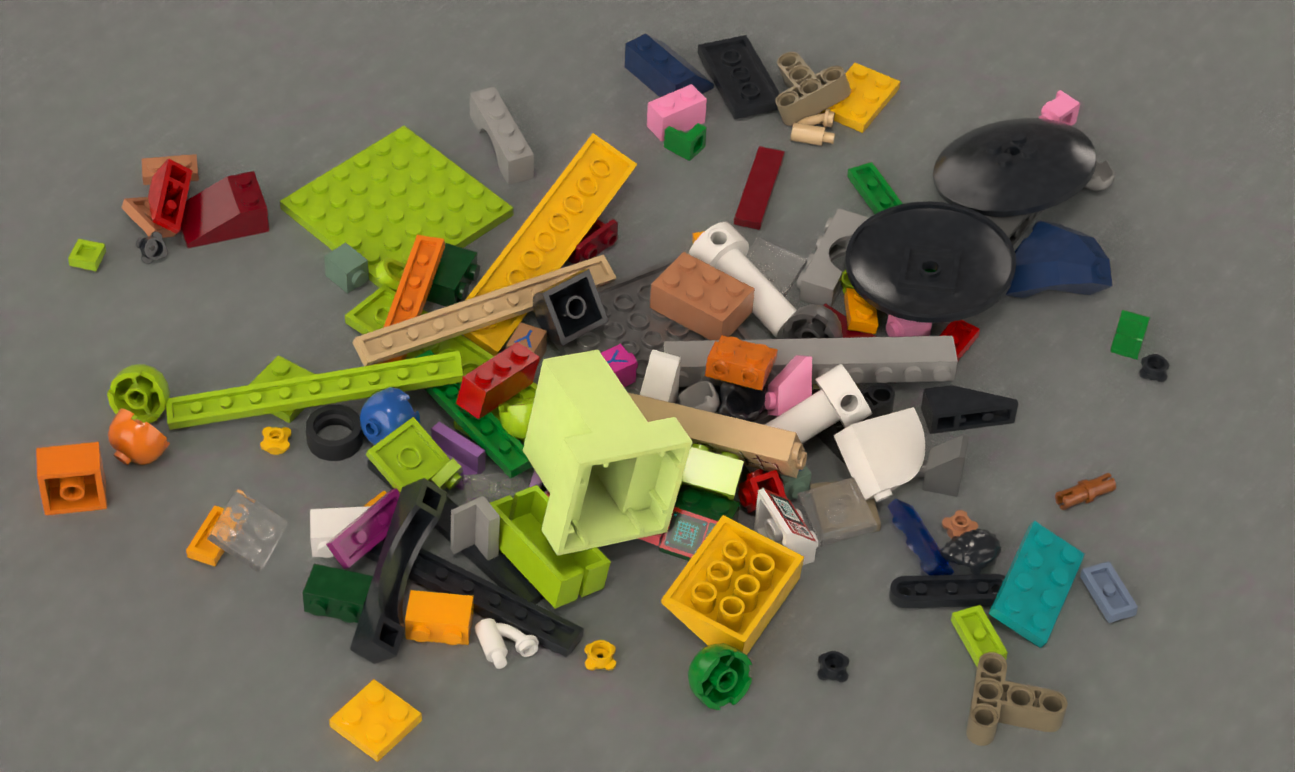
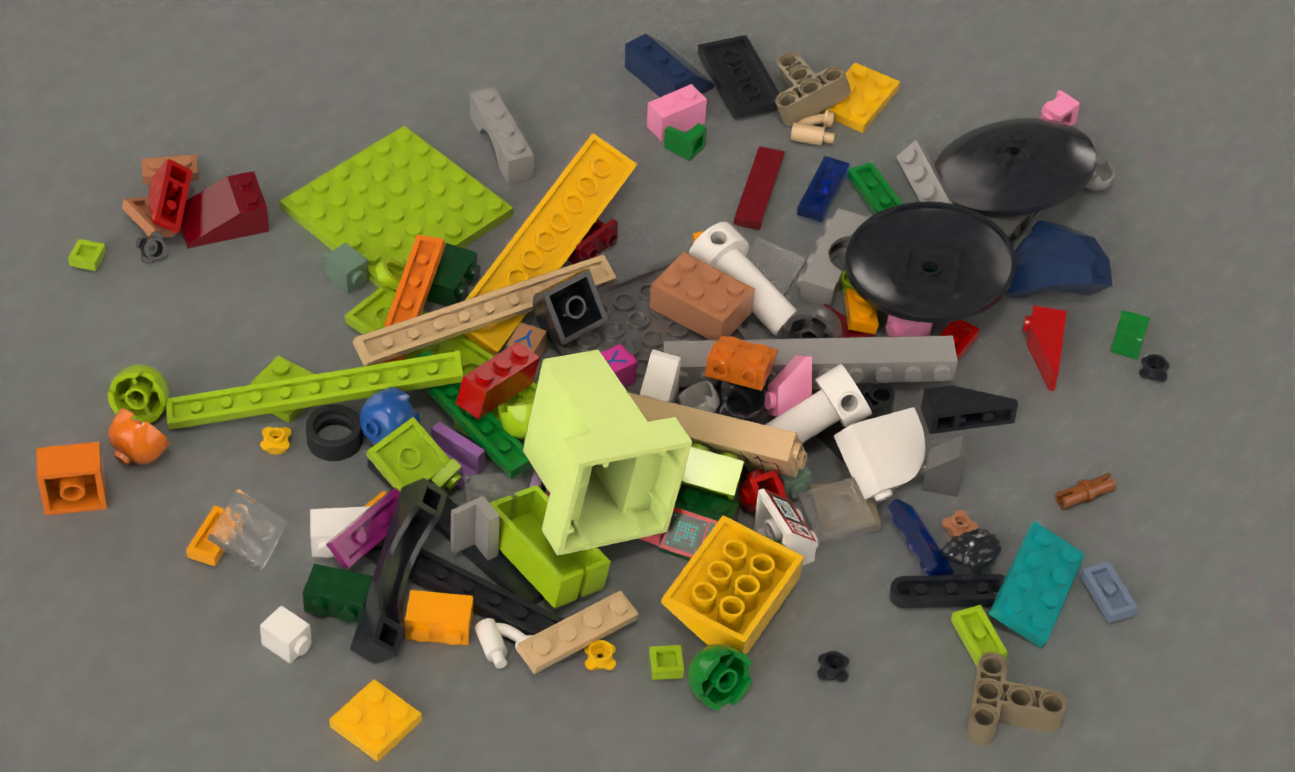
(286, 634): none -> white brick
(577, 631): none -> tan plate
(666, 662): none -> lime plate
(823, 189): none -> clear blue plate
(922, 174): none -> light grey plate
(1045, 341): none -> red slope

